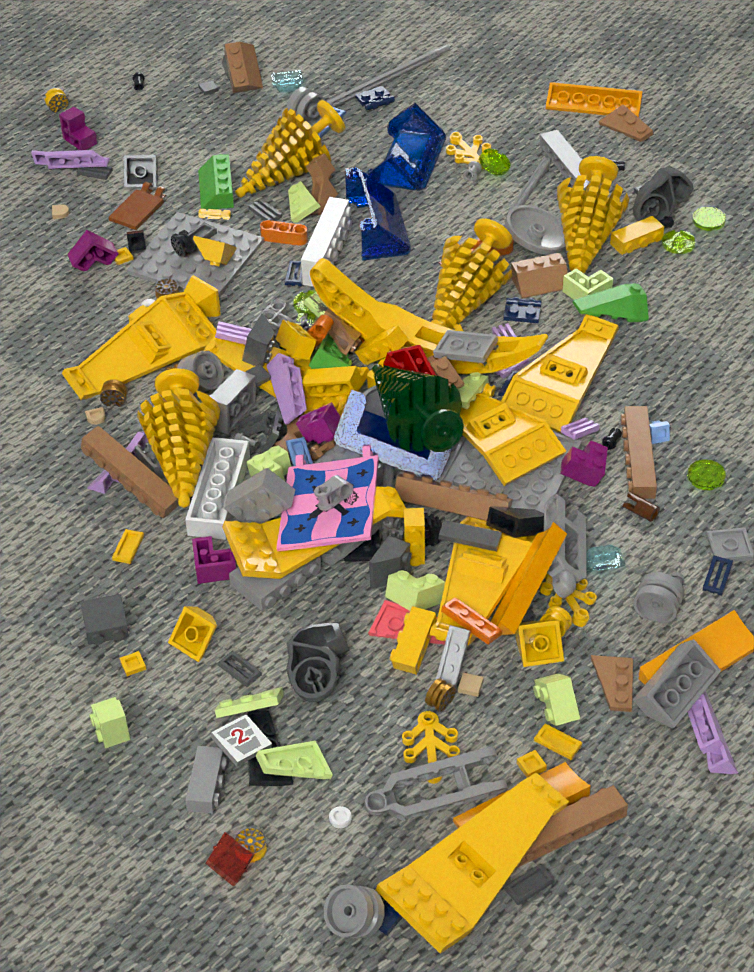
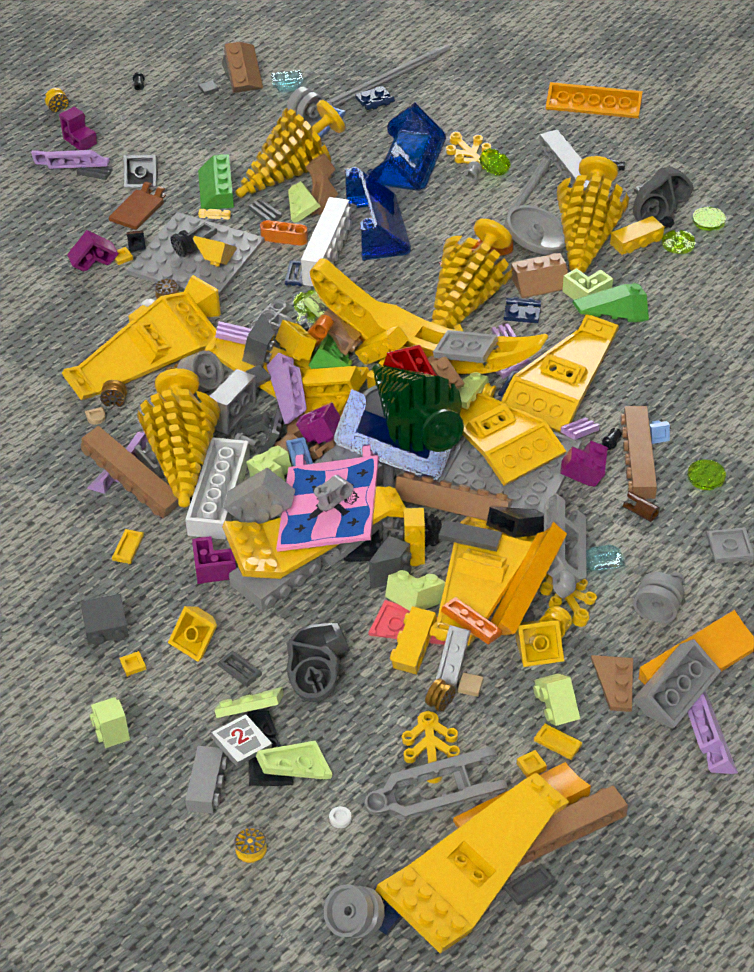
(59, 211): tan tile -> none
(230, 859): clear red piece -> none
(627, 123): medium nougat wing -> none
(712, 589): dark blue tile -> none

